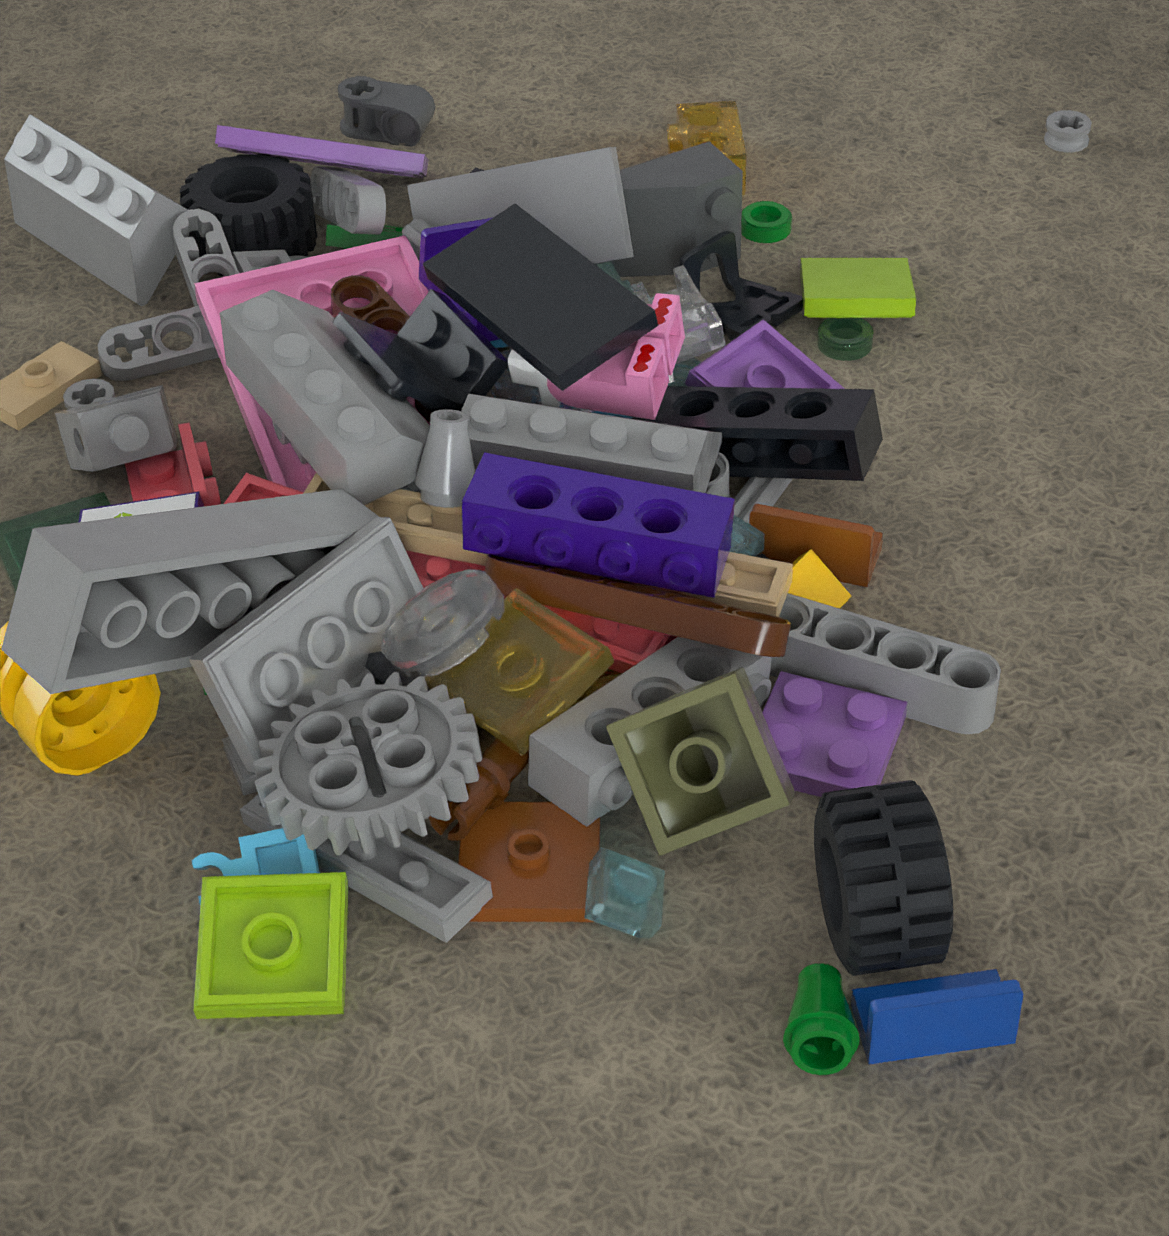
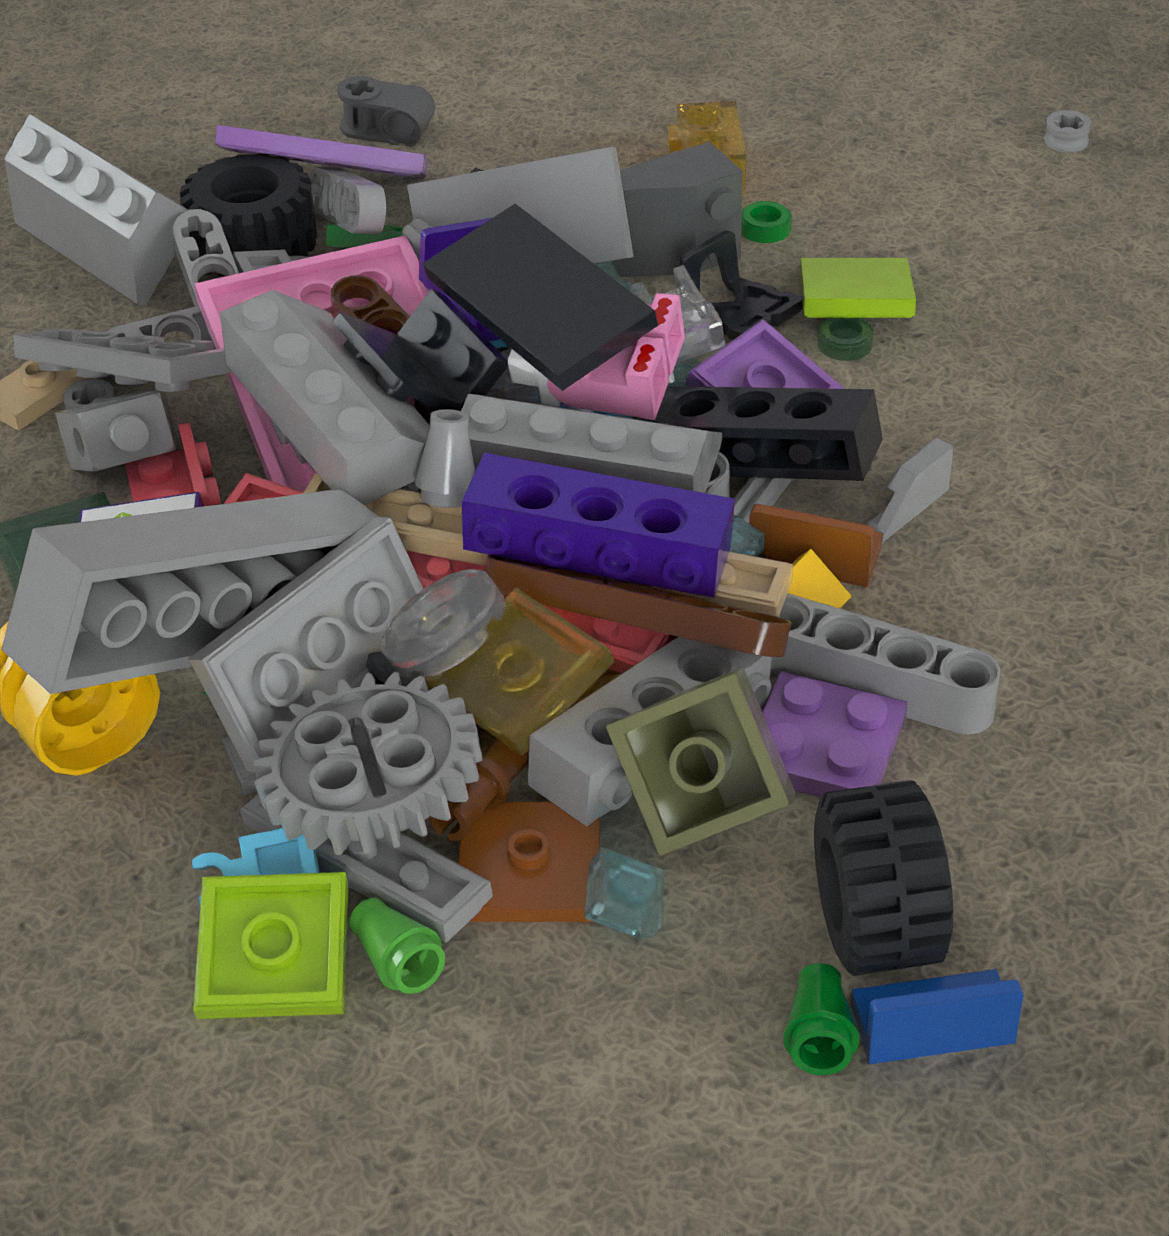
(128, 358): none -> light grey wing
(400, 949): none -> bright green cone
(916, 486): none -> light grey tile

